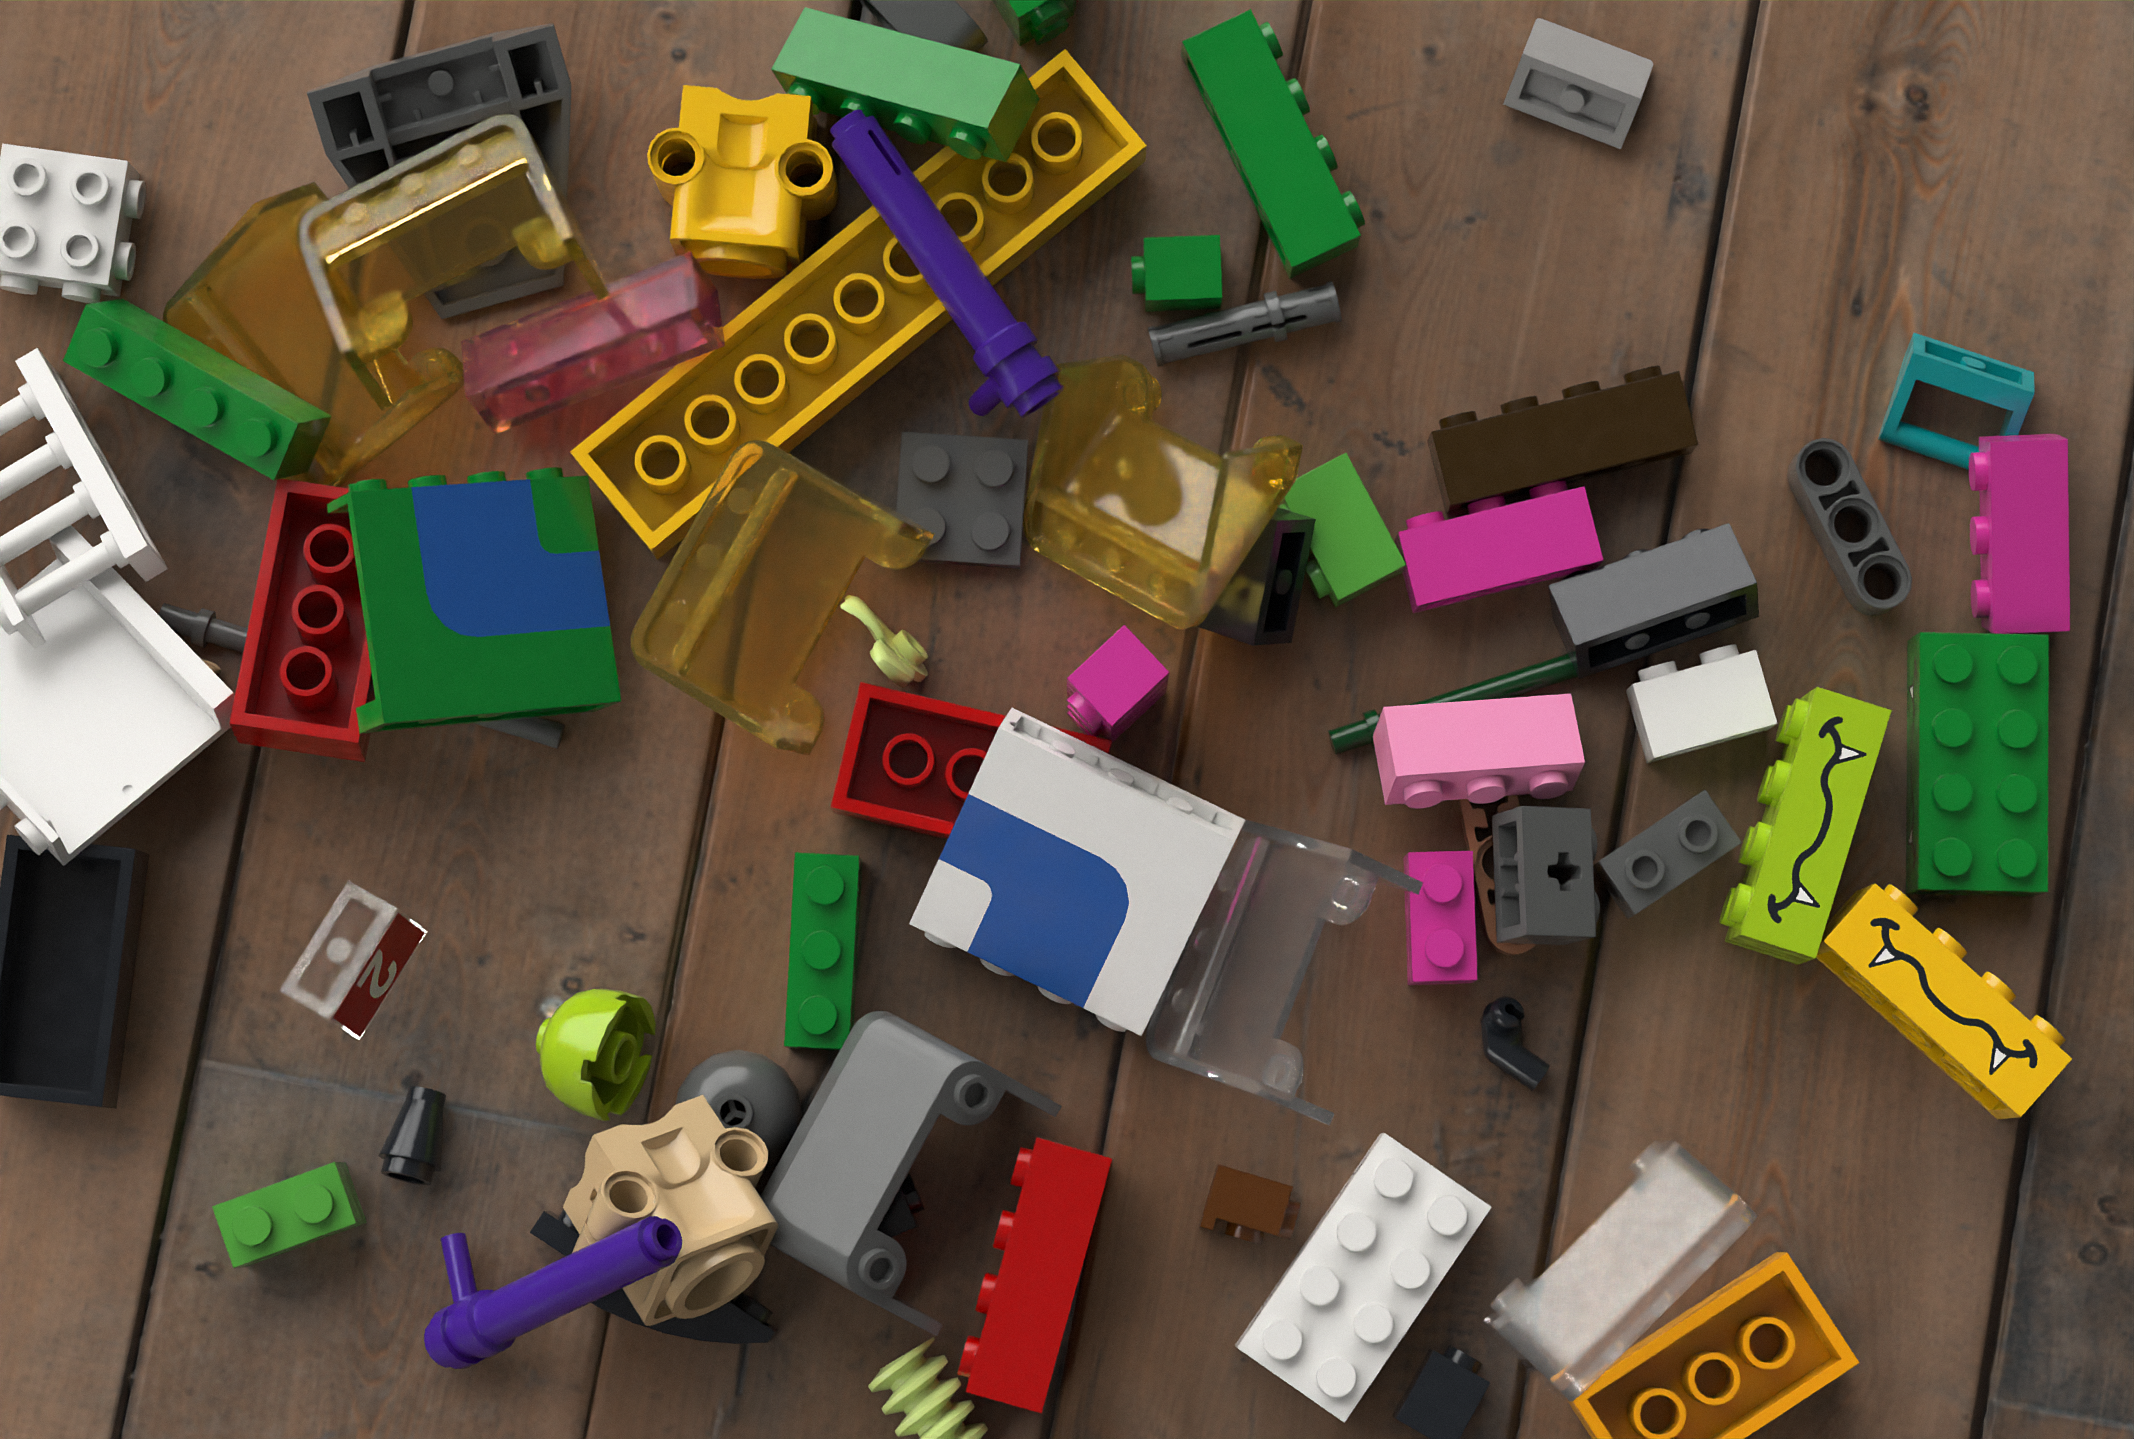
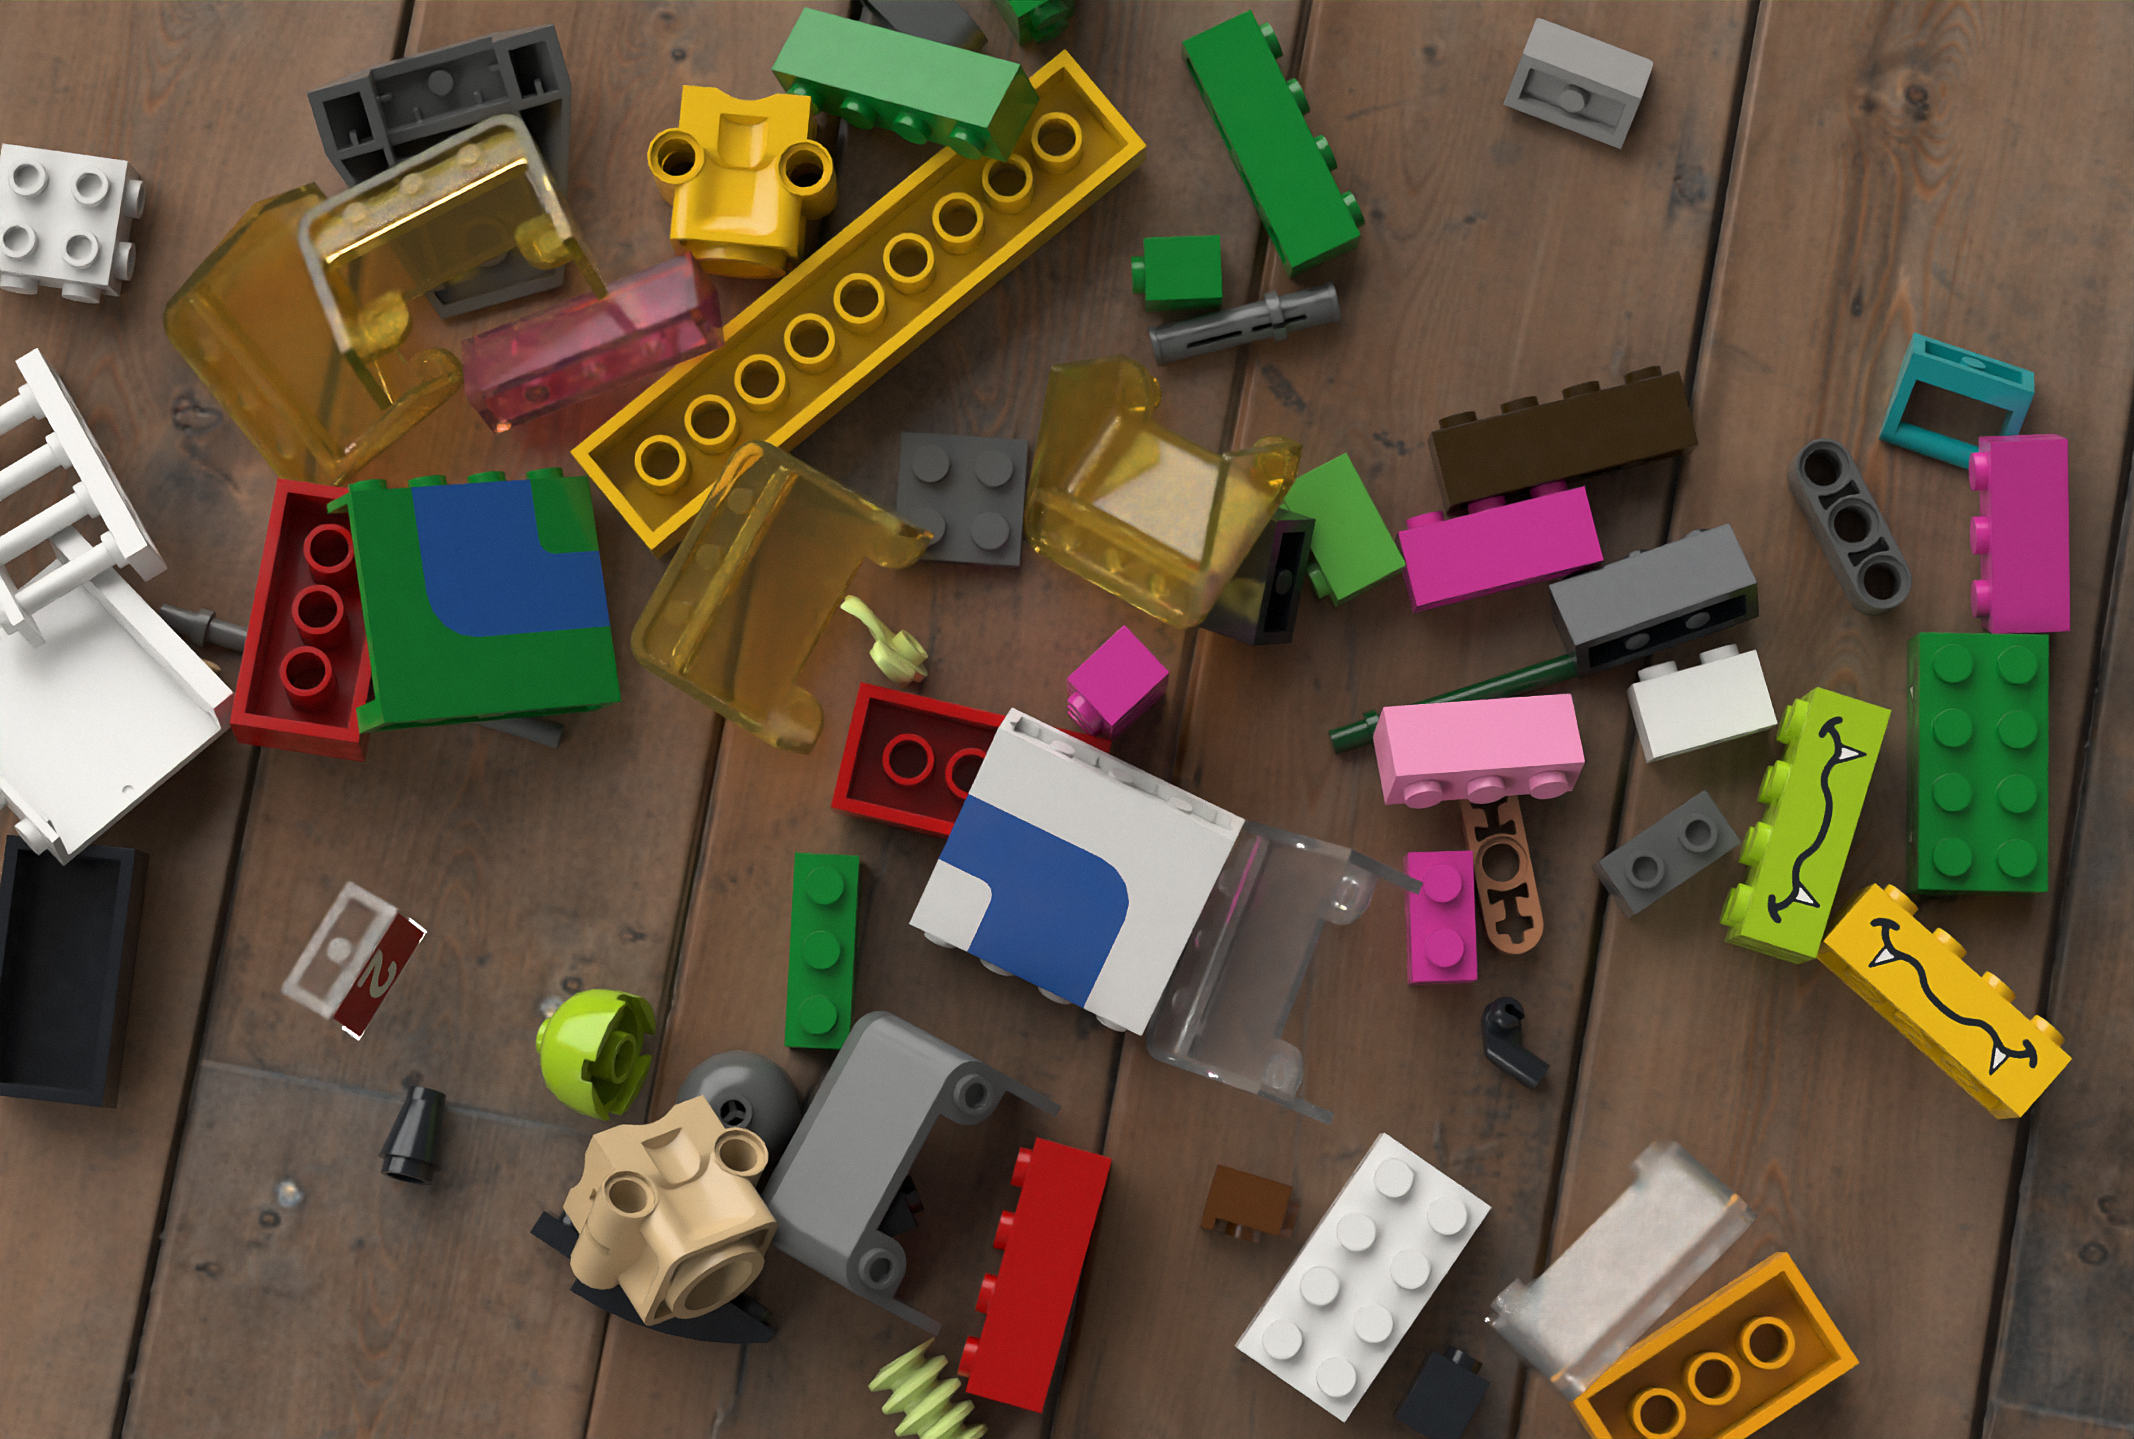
(197, 388): green brick -> none
(289, 1214): bright green brick -> none
(490, 1320): dark purple cylinder -> none
(1000, 343): dark purple cylinder -> none
(1527, 849): dark grey brick -> none

